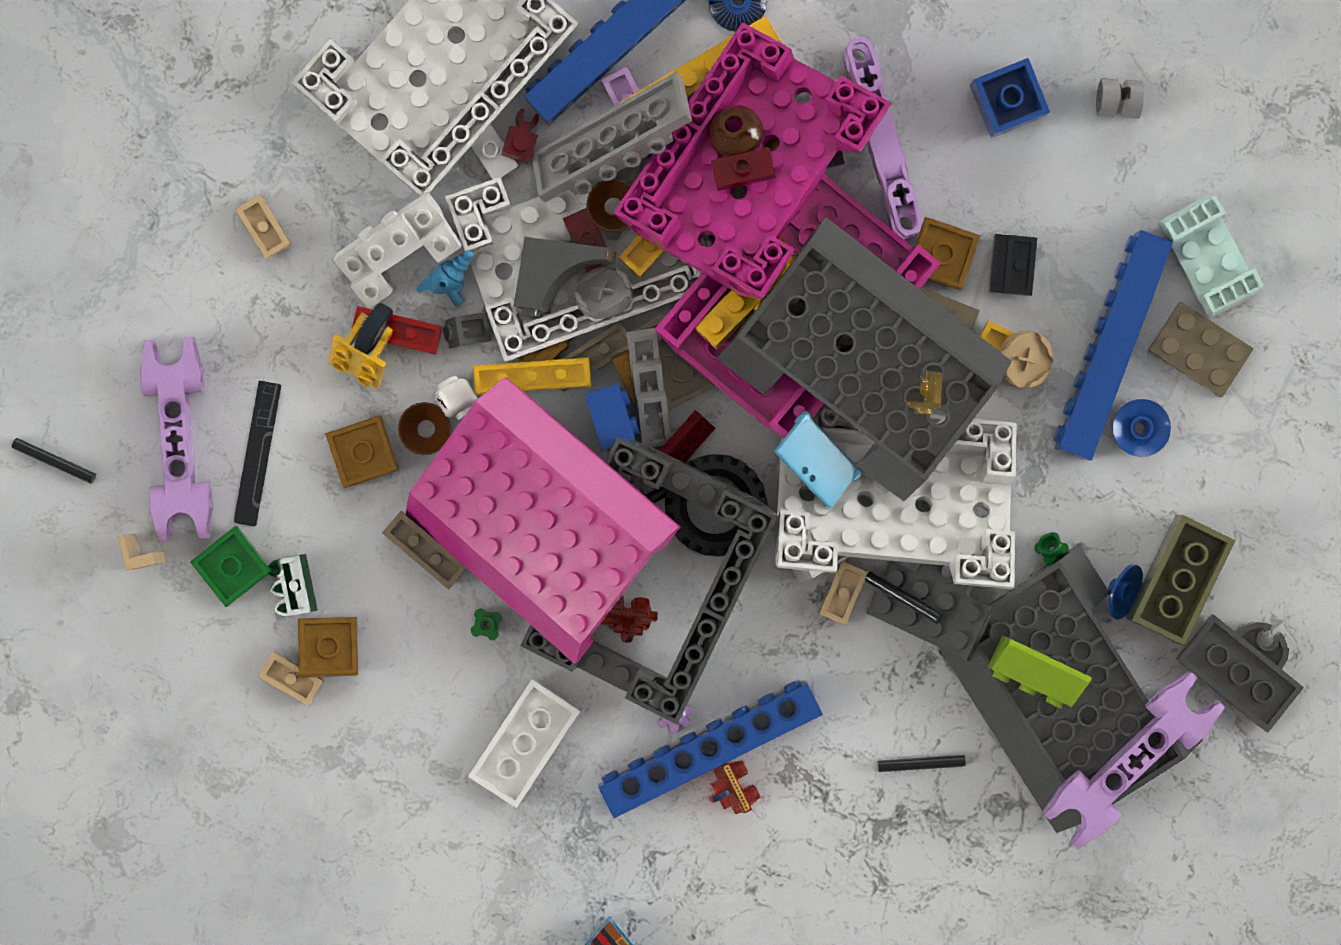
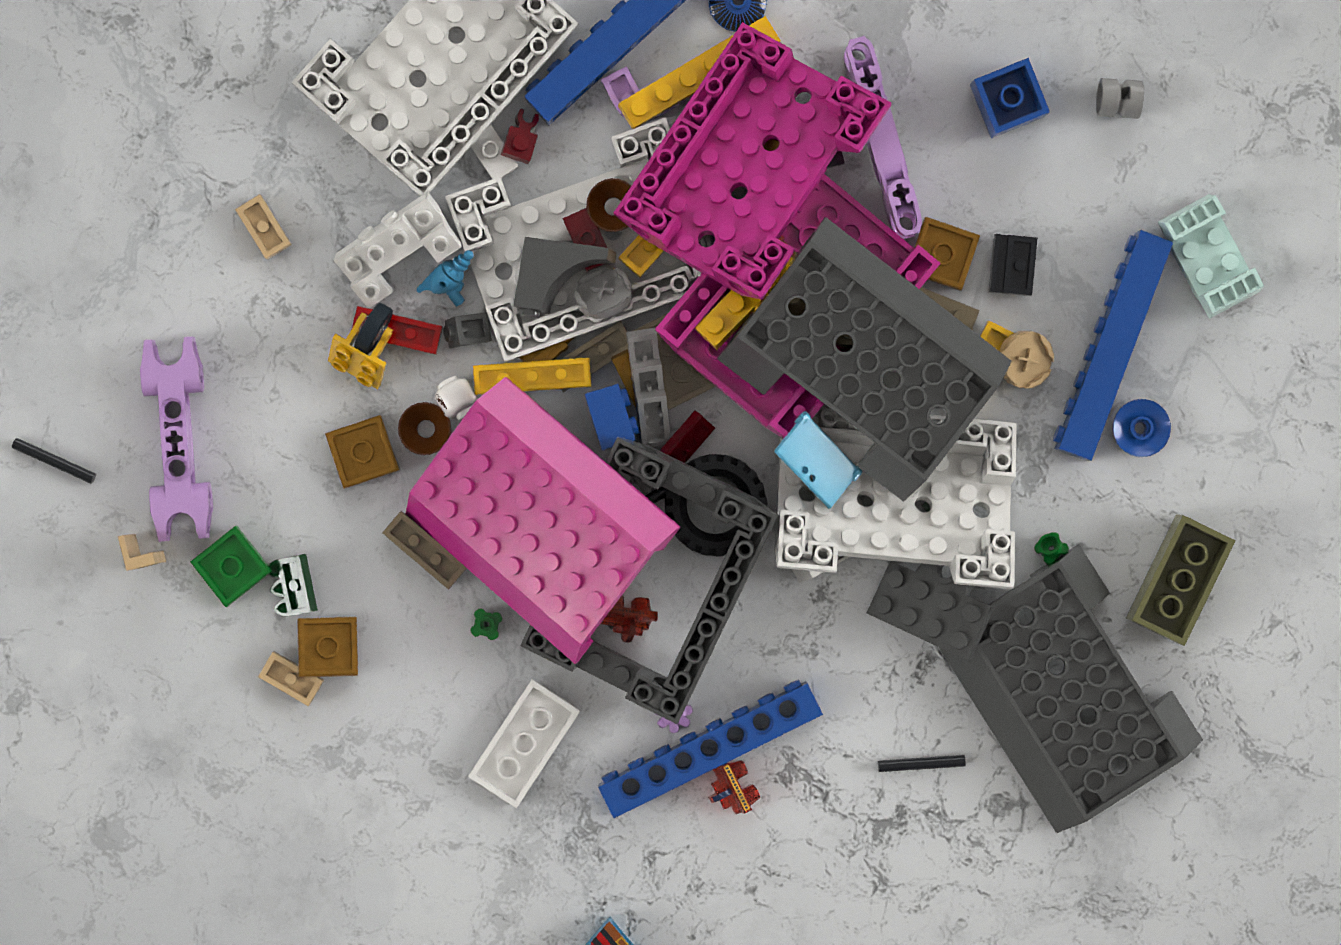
(257, 453): black sticker -> none
(612, 140): light grey plate -> none
(739, 142): reddish brown piece -> none
(743, 169): dark red plate -> none
(843, 593): tan plate -> none
(903, 597): black bar -> none
(931, 389): clear yellow bracket -> none
(1037, 673): lime slope -> none
(1124, 591): blue dish -> none
(1173, 723): lavender piece -> none
(1200, 349): dark tan plate -> none
(1243, 669): dark grey plate -> none

